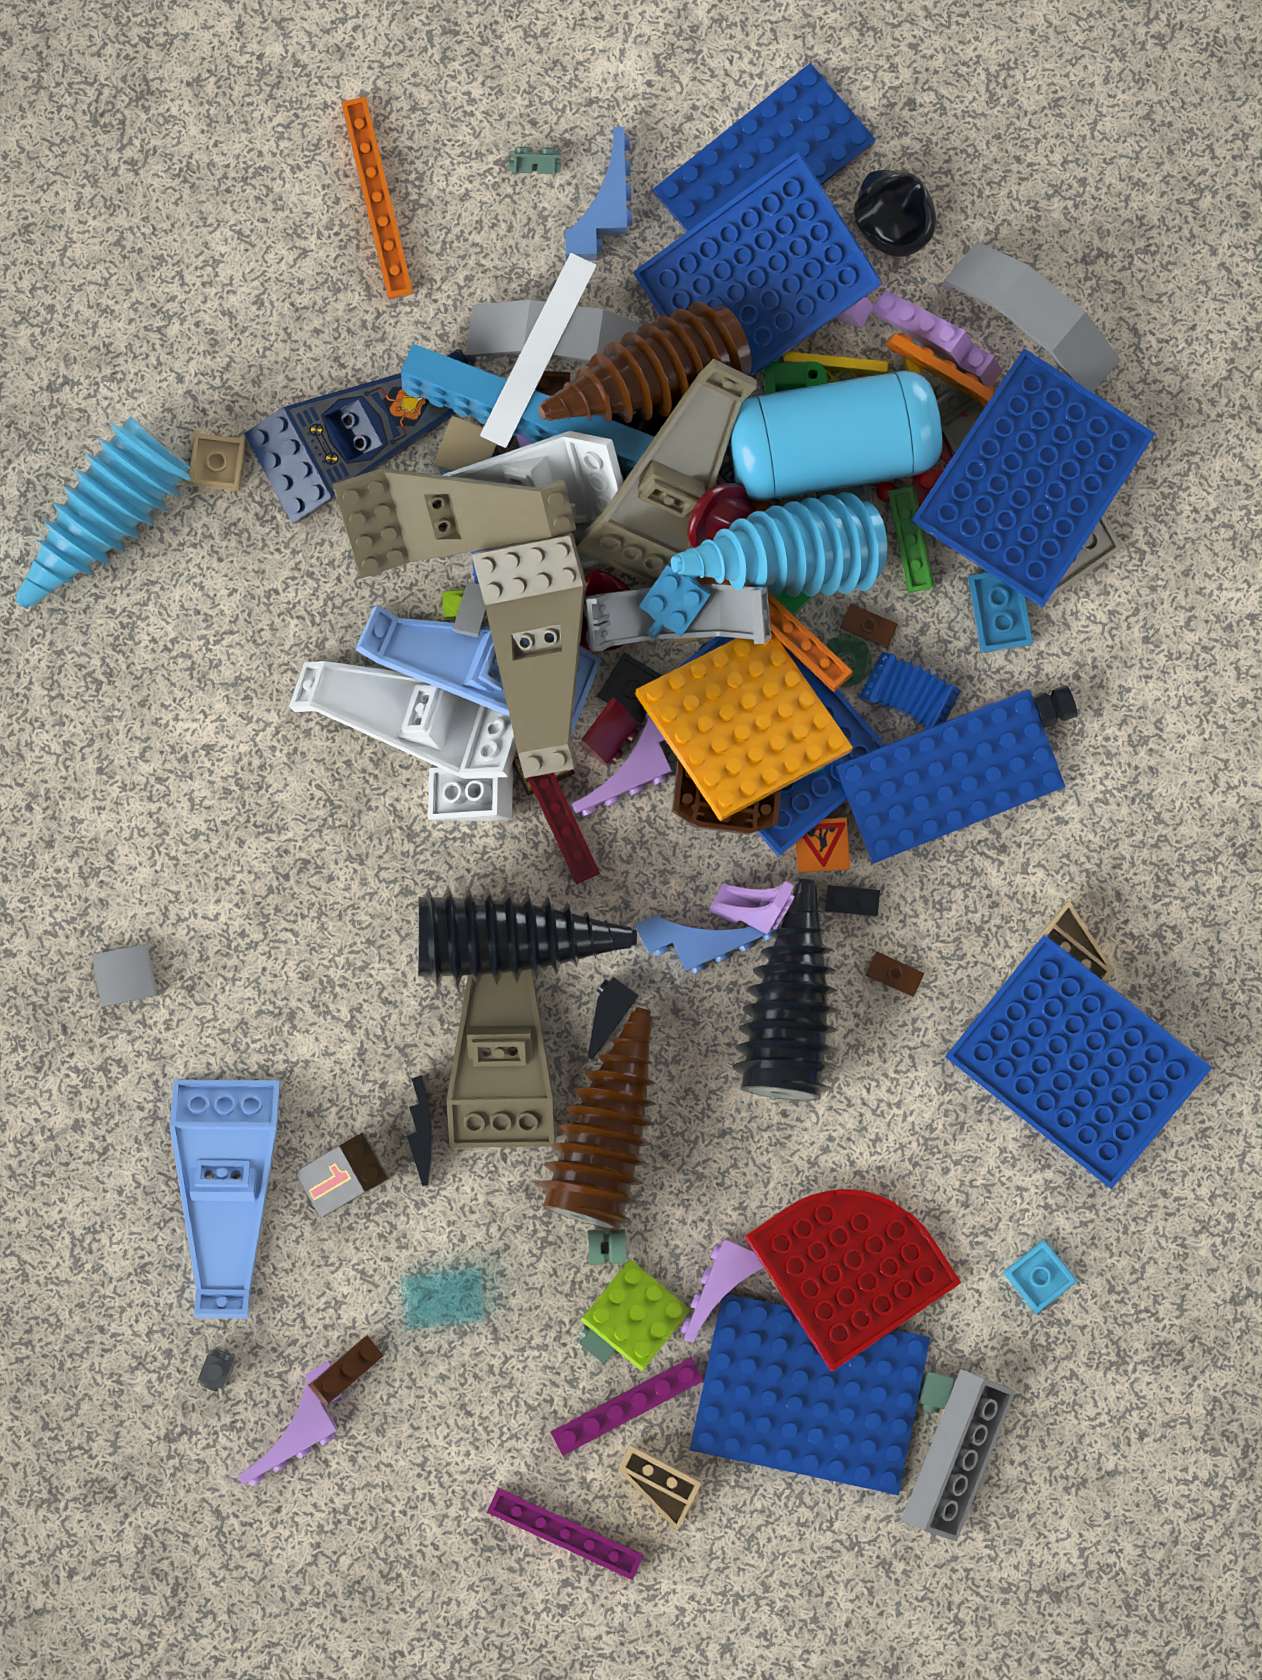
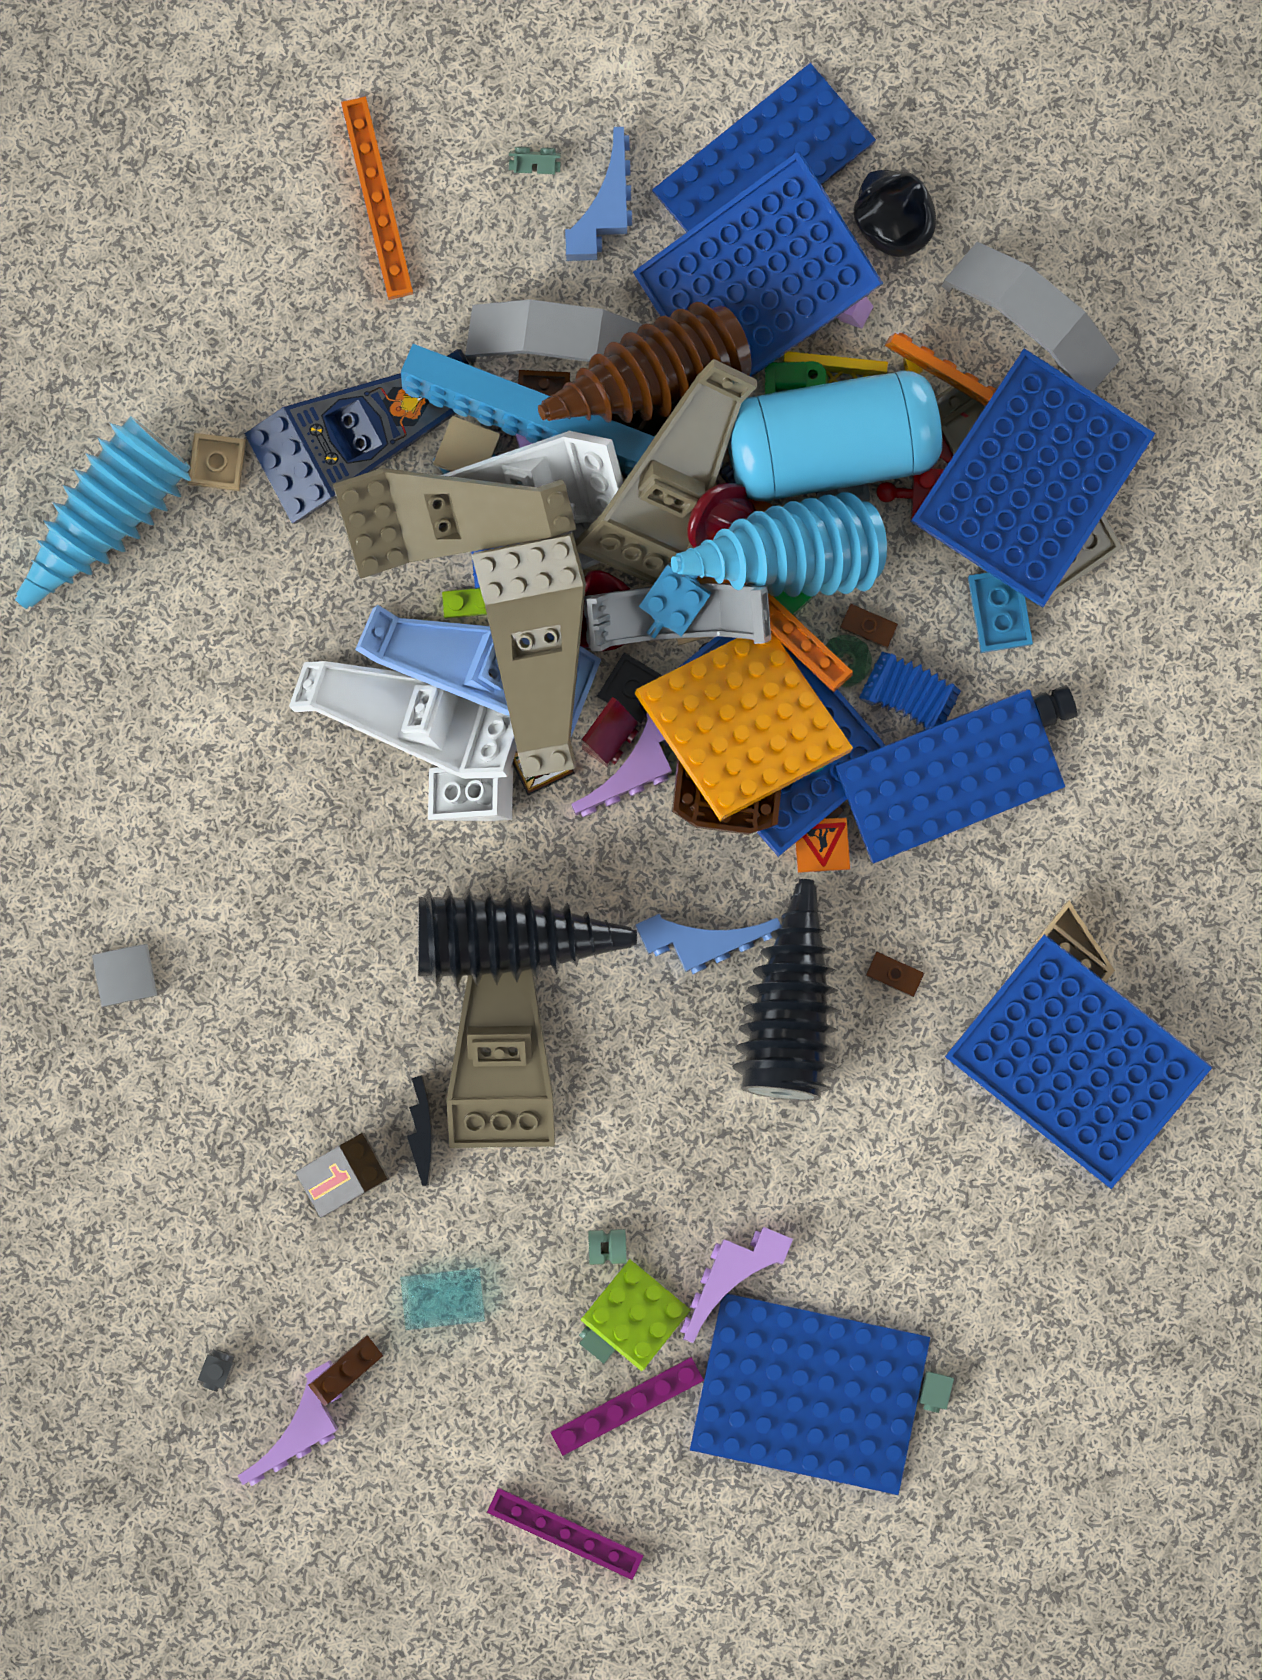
(223, 1133): light blue wing -> none
(471, 612): light grey tile -> none
(538, 350): white sticker -> none
(563, 826): dark red plate -> none
(604, 1140): reddish brown cone -> none
(611, 1007): black slope -> none
(661, 1483): tan wedge -> none
(755, 907): lavender arch -> none
(851, 1268): red plate -> none
(852, 901): black plate -> none
(911, 540): bright green tile -> none
(938, 335): lavender arch -> none
(958, 1455): light grey brick -> none
(1039, 1276): medium azure tile -> none

